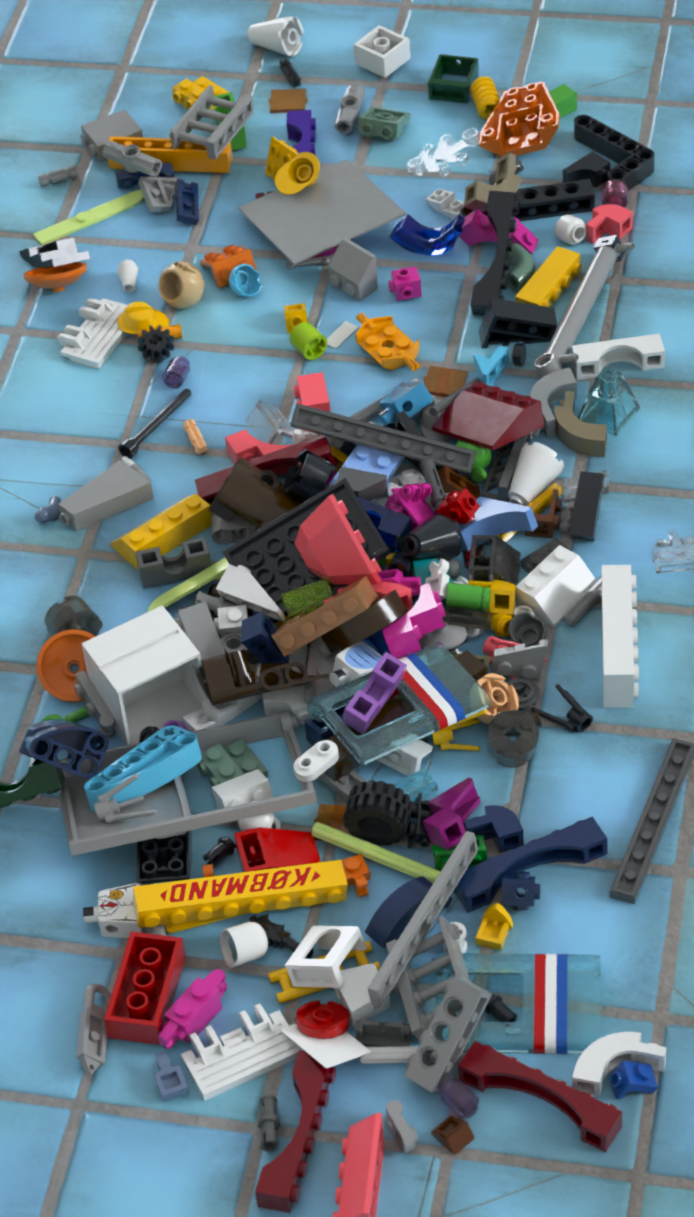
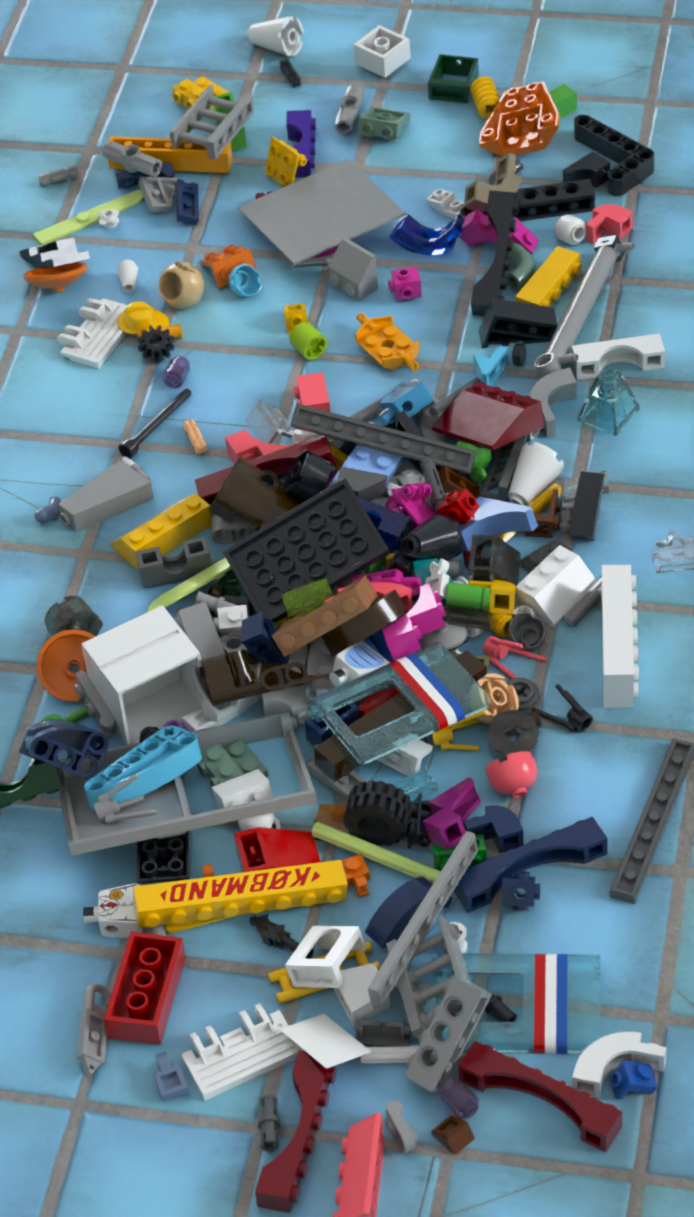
(98, 132): light grey brick -> none
(109, 218): none -> white plate
(193, 1009): dark pink hinge -> none
(220, 851): black pin -> none
(242, 589): white slope -> none
(249, 942): white helmet -> none
(287, 100): clear orange piece -> none
(298, 173): yellow piece -> none
(319, 759): white plate -> none
(322, 1019): red tile -> none
(333, 547): coral brick -> none
(341, 334): white sticker -> none
(378, 689): medium lavender arch -> none
(443, 154): clear plant -> none
(444, 380): clear orange piece -> none
(494, 927): yellow tile -> none
(513, 775): none -> coral cylinder
(520, 660): light grey wing -> none
(576, 434): dark tan arch -> none
(615, 193): clear pink head -> none

